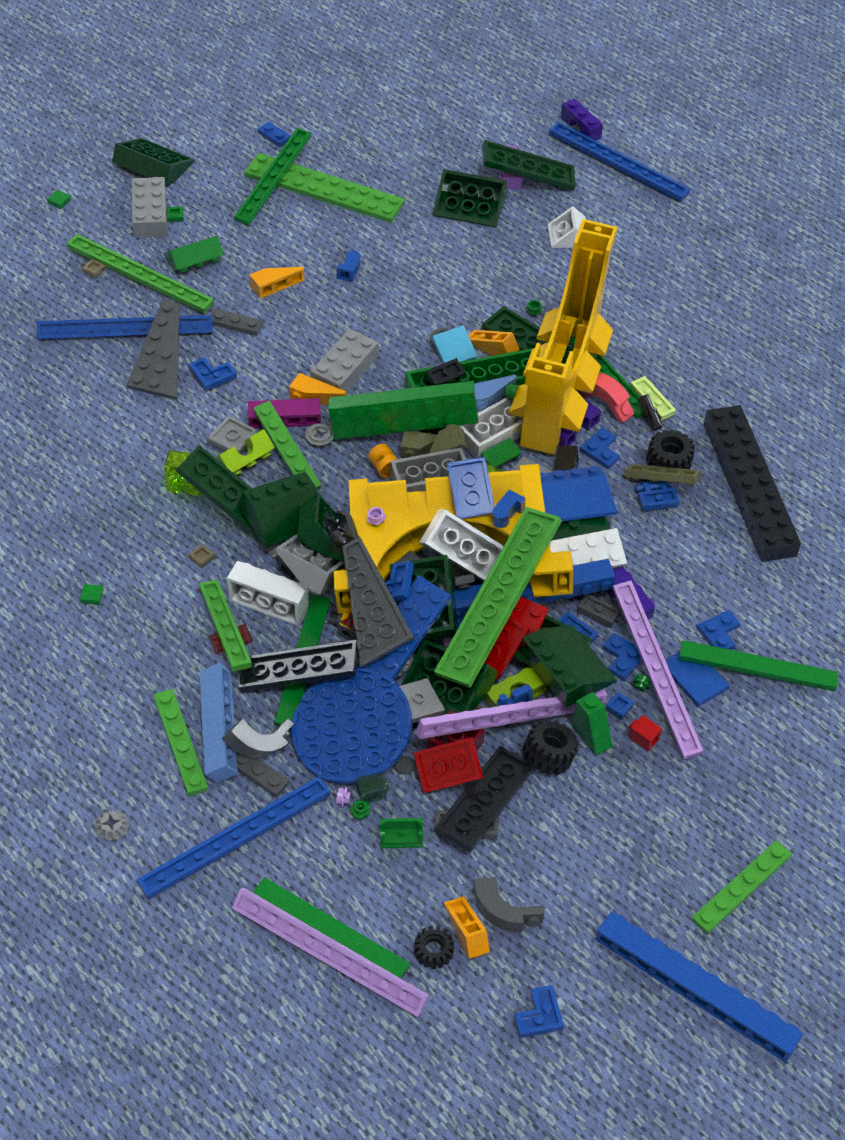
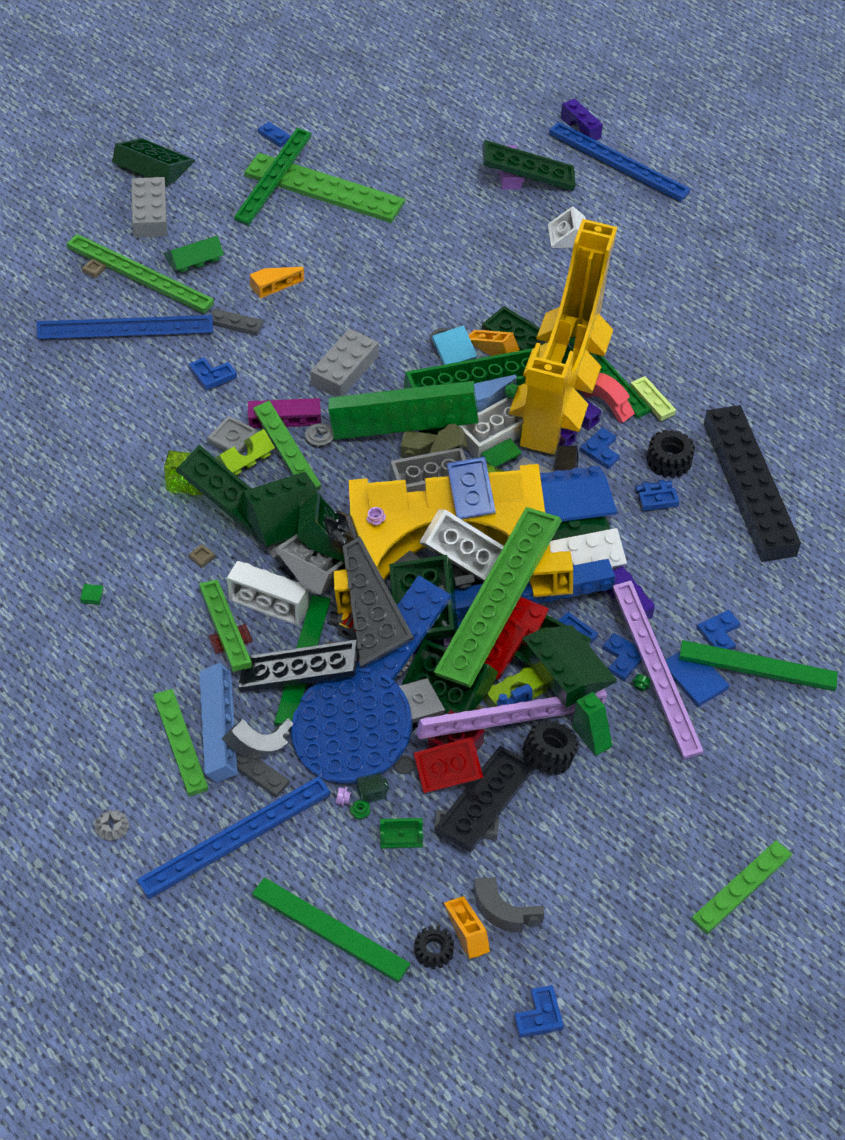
(59, 199): green tile -> none
(159, 358): dark grey wing -> none
(175, 214): green tile -> none
(307, 387): light orange slope -> none
(330, 952): lavender plate -> none
(350, 267): blue leg -> none
(380, 458): light orange wheel -> none
(400, 580): blue plate -> none
(444, 373): black hinge -> none
(470, 198): dark green slope -> none
(507, 507): blue leg -> none
(534, 307): green plate -> none
(599, 610): dark grey plate -> none
(619, 705): blue plate -> none
(645, 732): red brick -> none
(650, 412): black pin -> none
(667, 474): olive plate -> none
(699, 986): blue brick -> none

